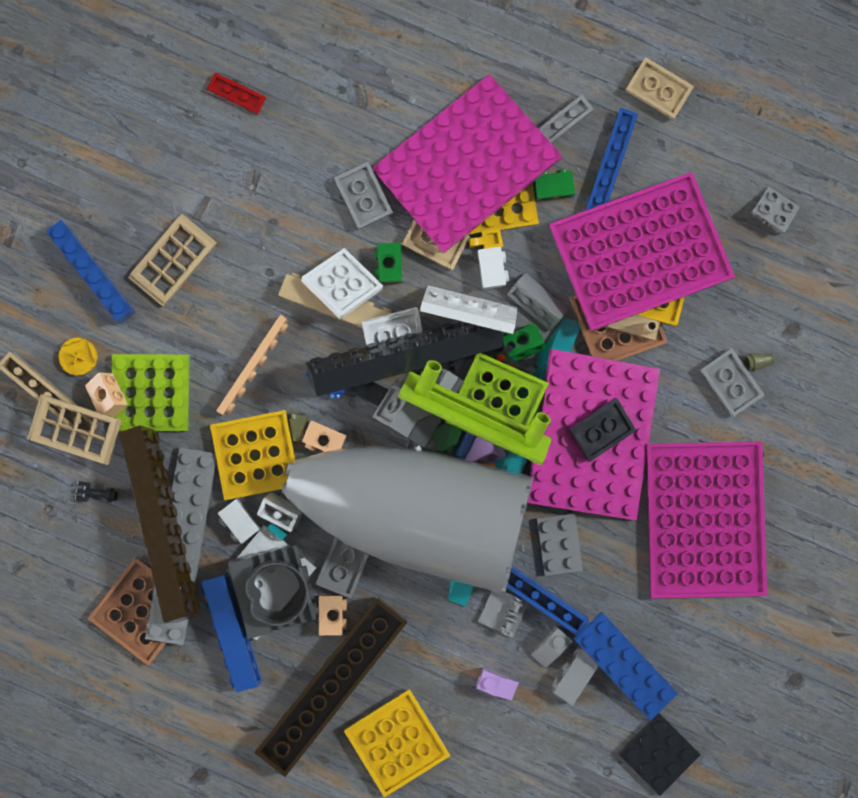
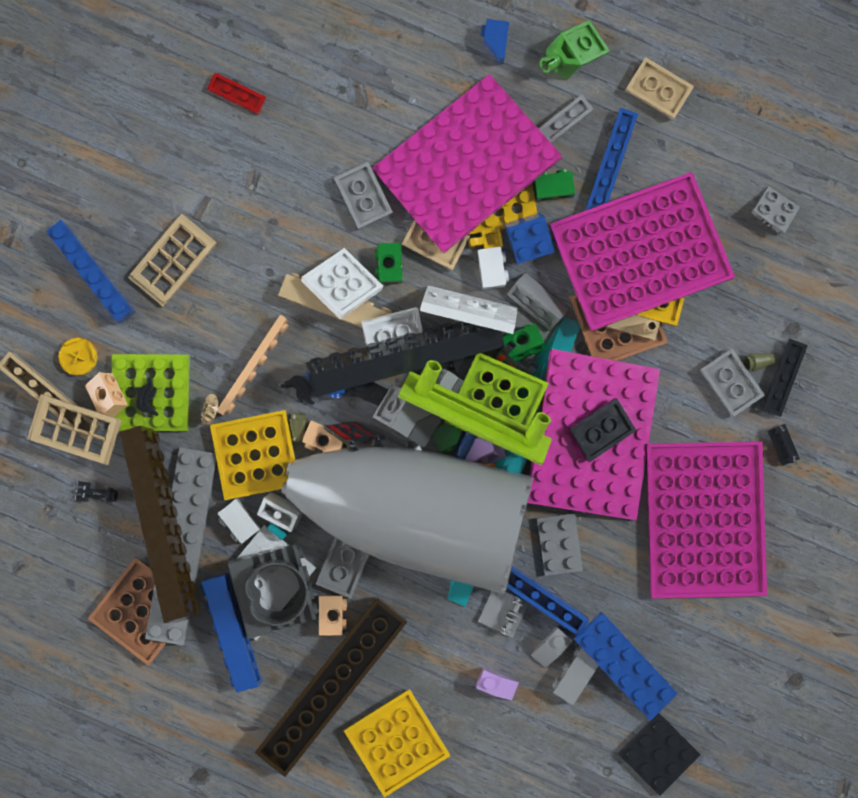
(145, 396): none -> black piece
(209, 409): none -> tan gear
(302, 388): none -> black piece
(353, 433): none -> black flag
(495, 37): none -> blue slope
(529, 238): none -> blue brick
(573, 50): none -> bright green plate
(783, 445): none -> black hinge
(784, 377): none -> black plate

